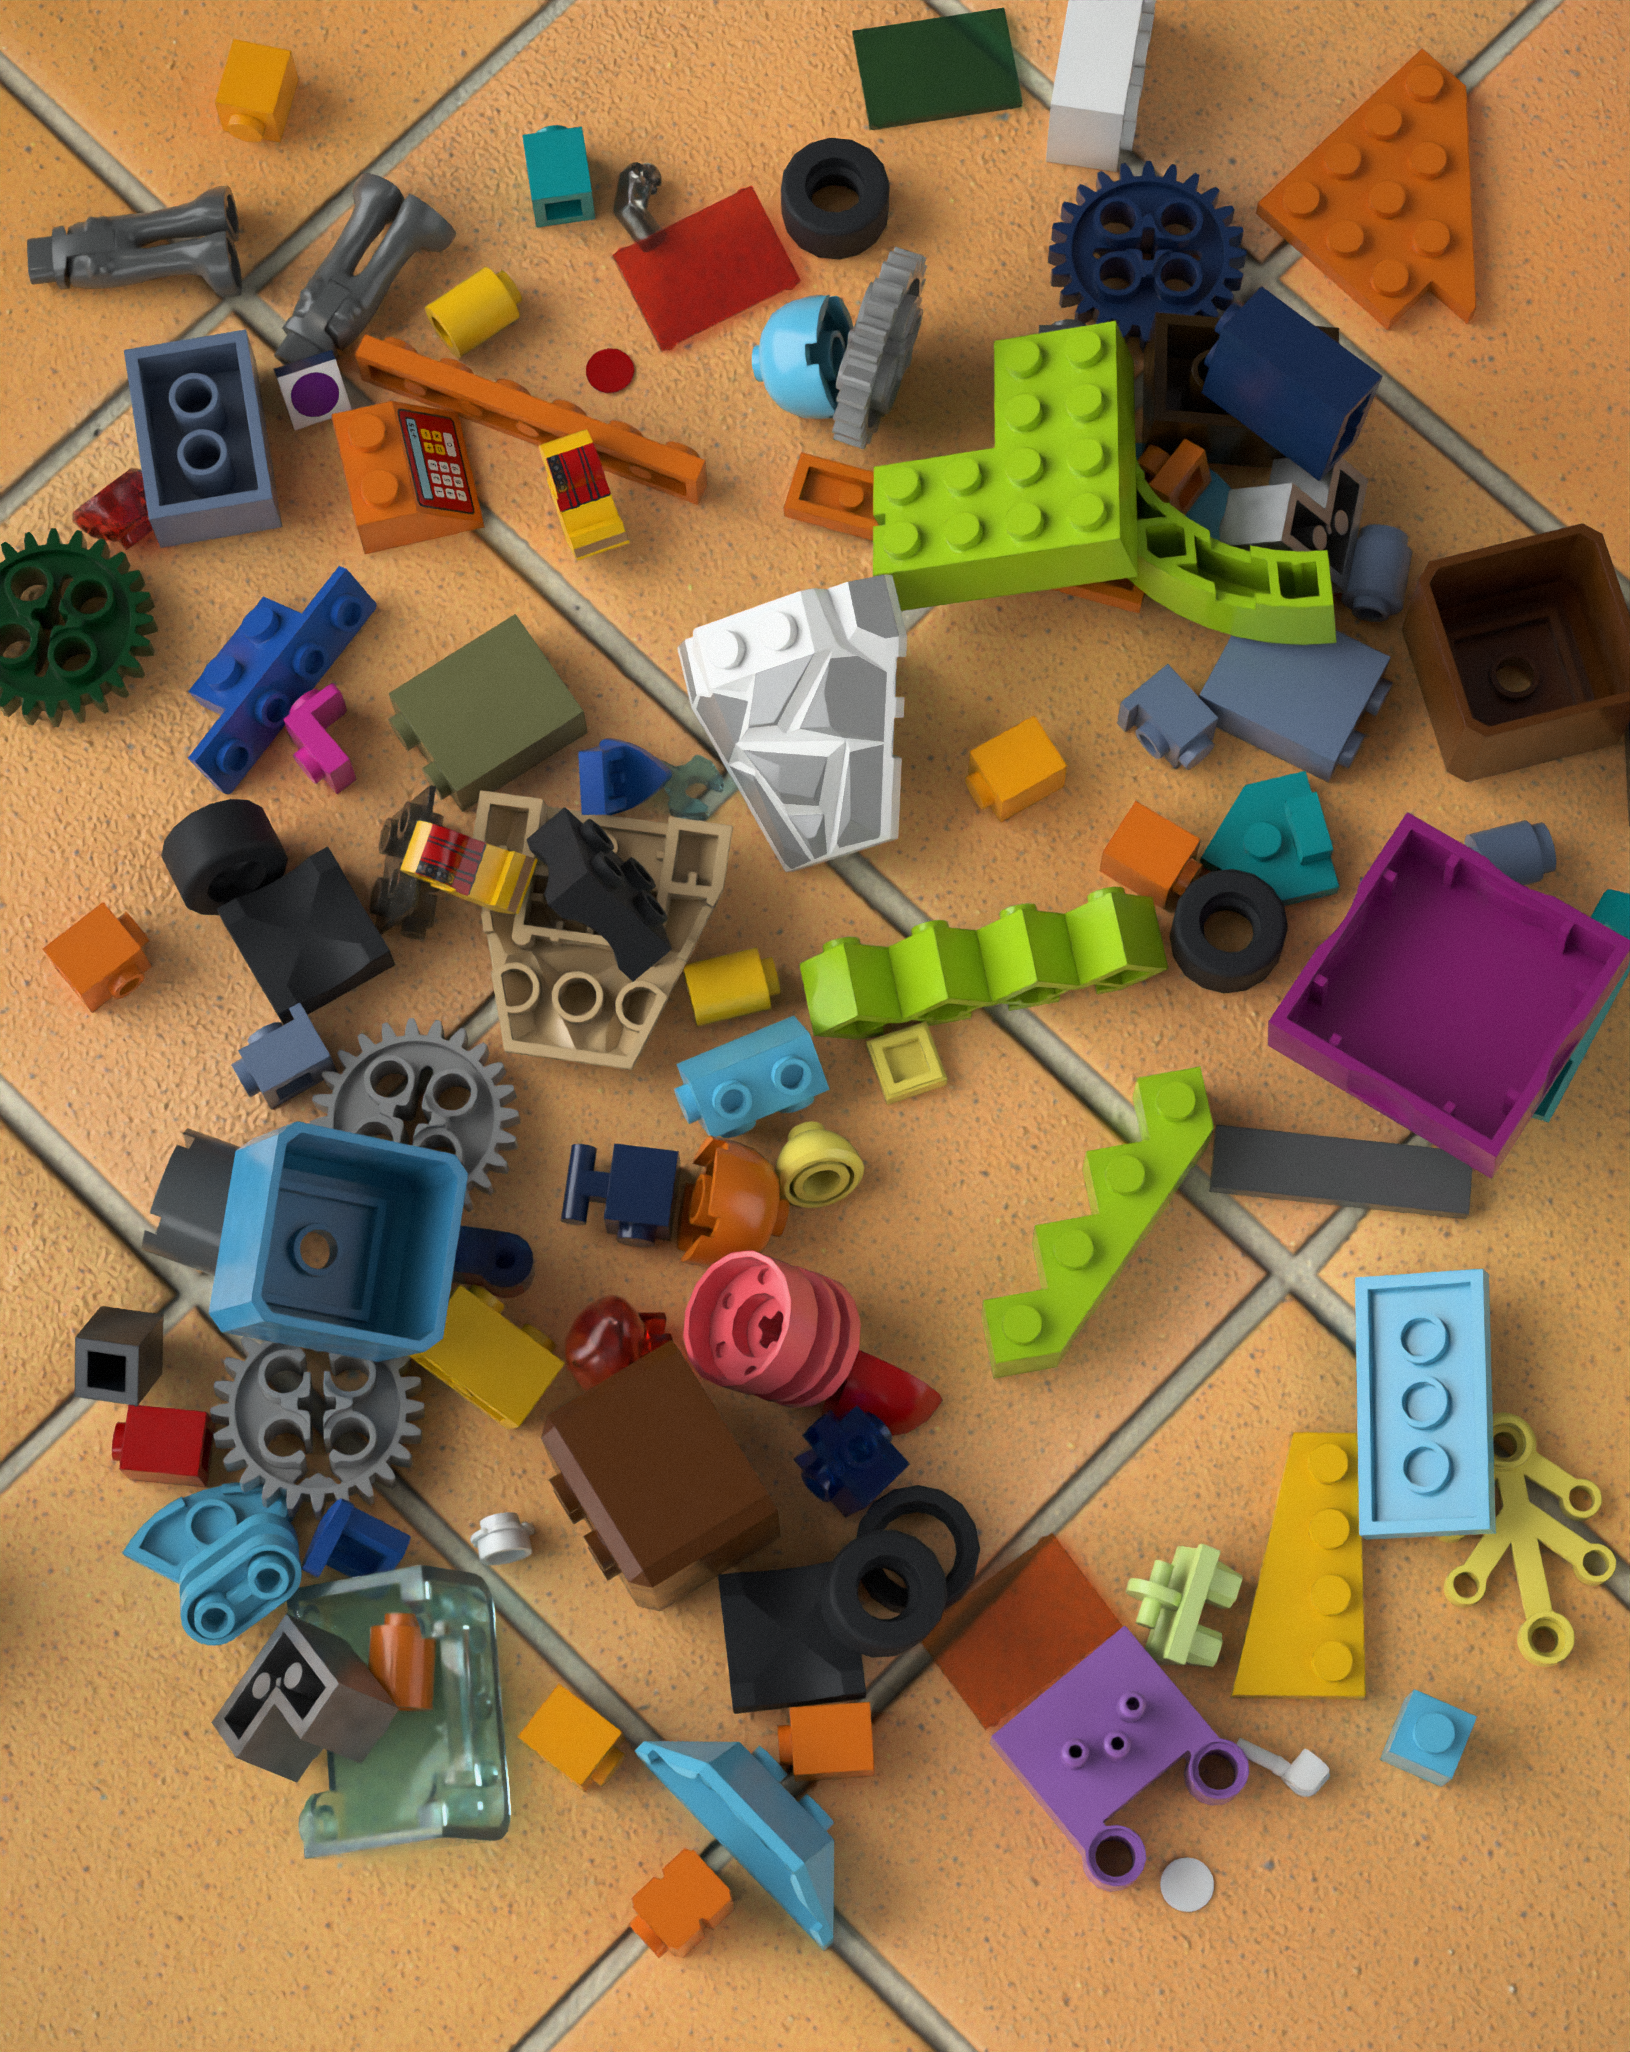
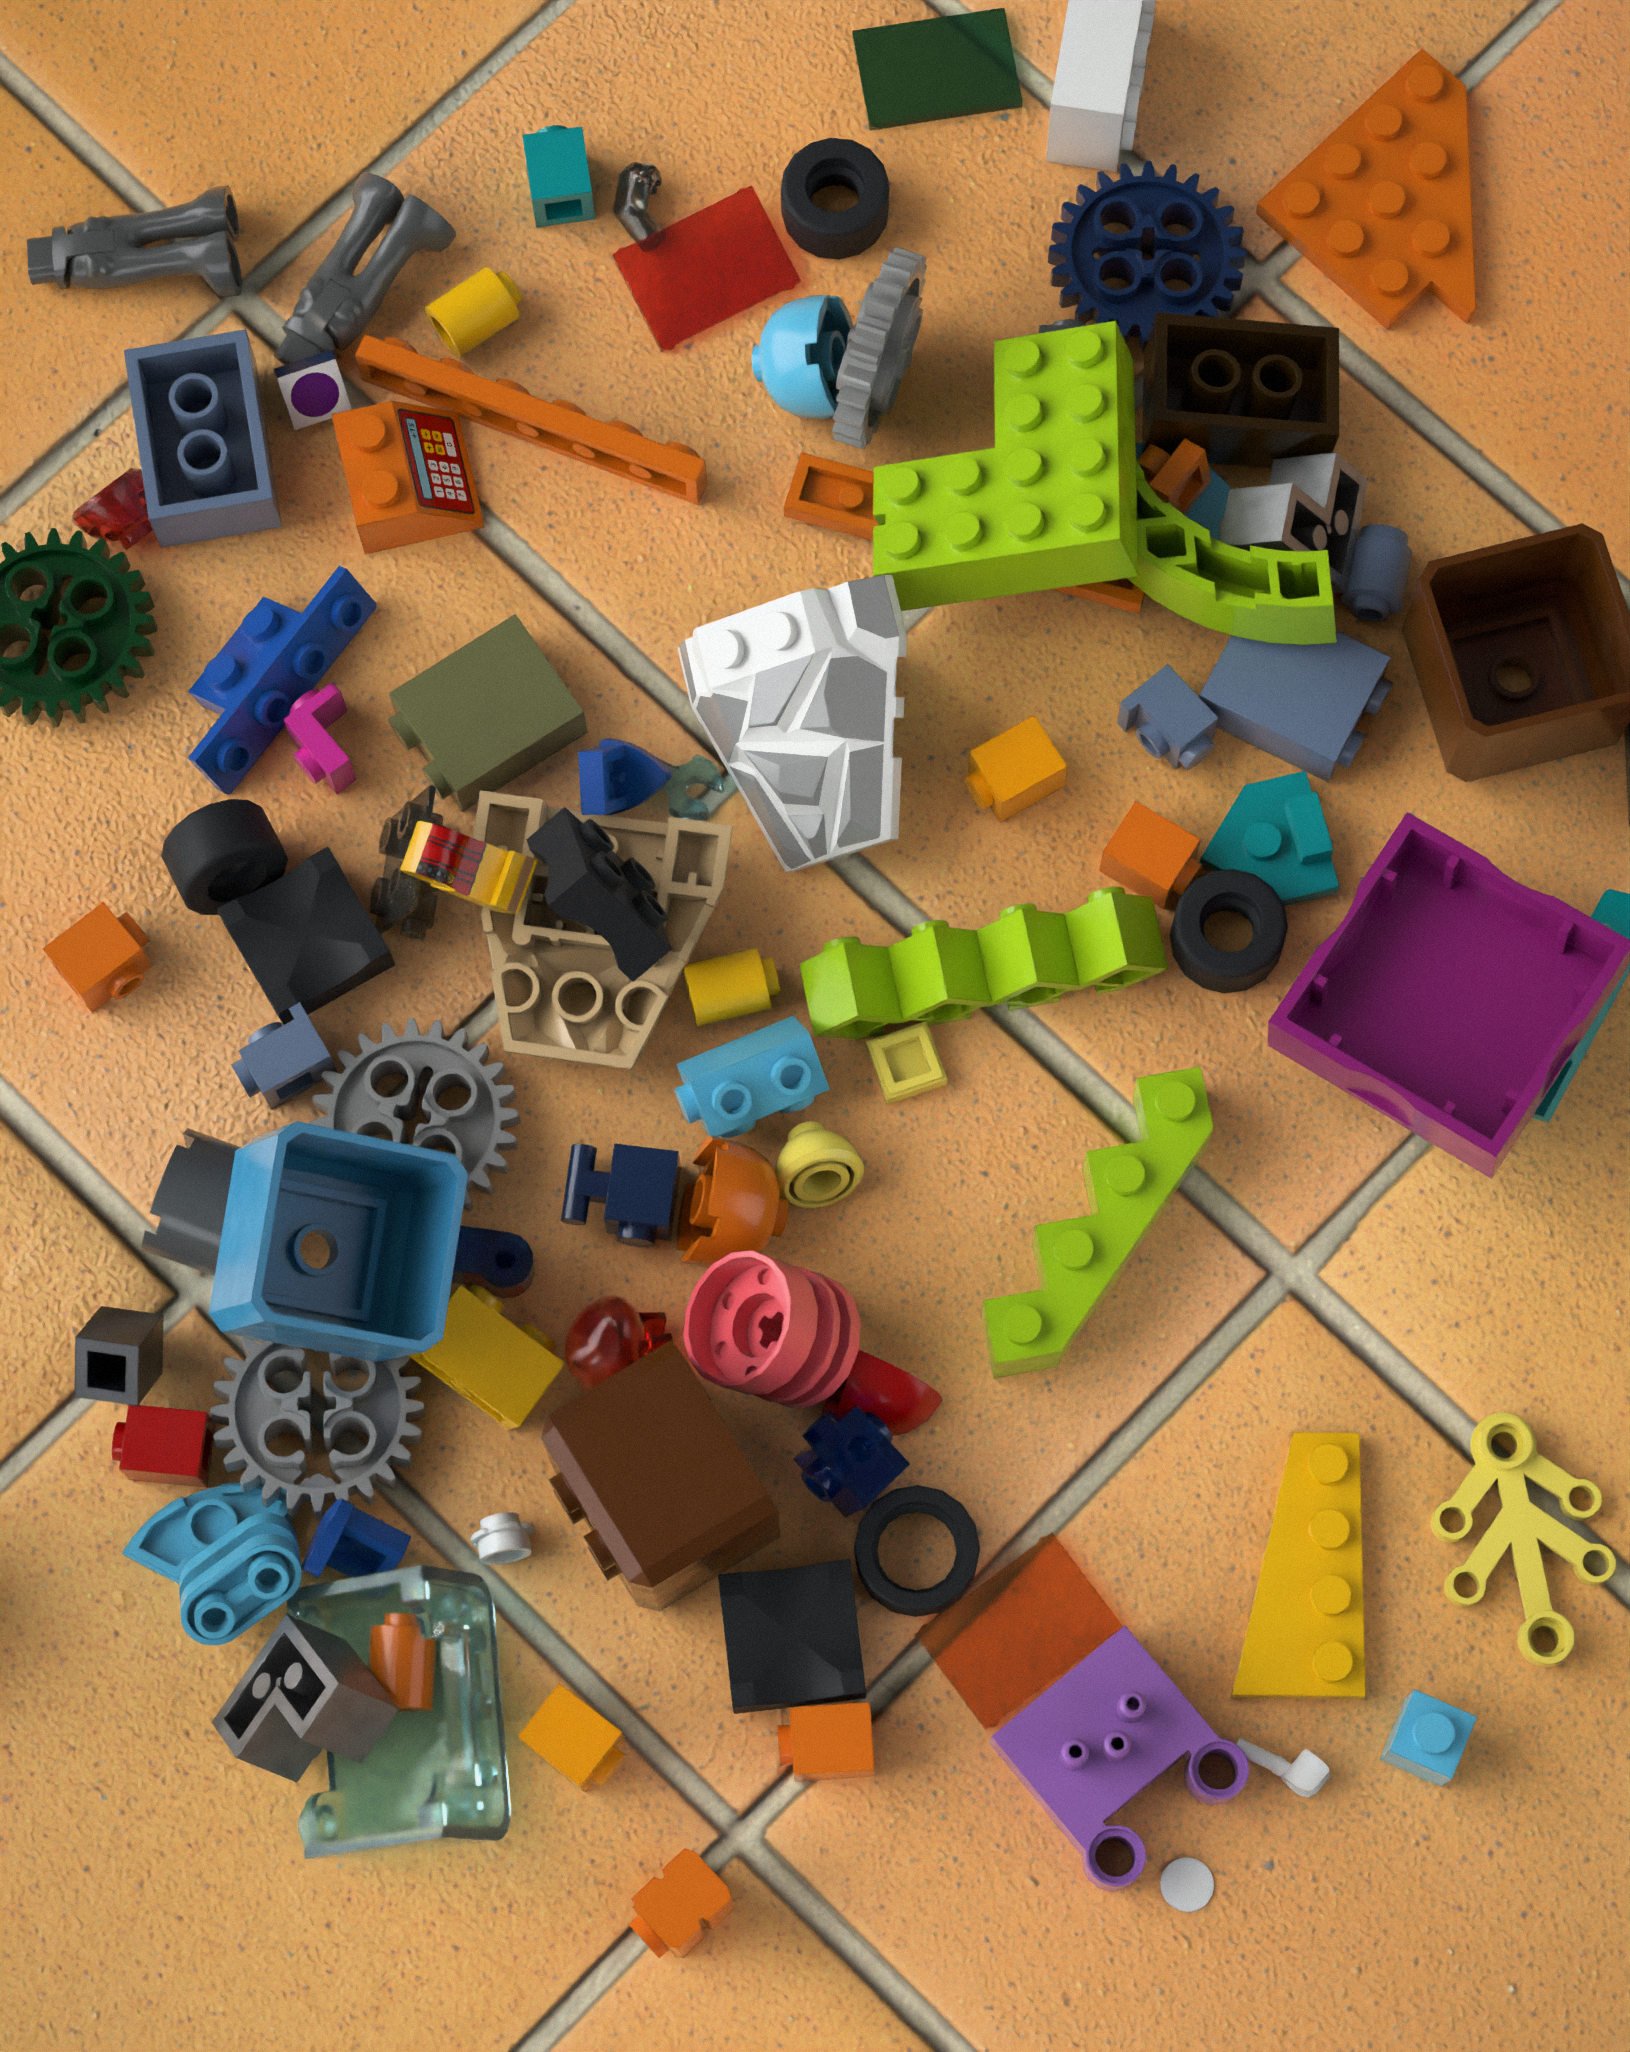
(256, 91): light orange brick -> none
(582, 495): leg -> none
(609, 370): red sticker -> none
(756, 1821): medium azure wedge -> none
(924, 1585): black tyre -> none
(1175, 1601): yellowish green hips -> none
(1289, 382): dark blue brick -> none
(1339, 1172): dark grey tile -> none
(1424, 1405): medium azure plate -> none
(1517, 850): sand blue brick -> none

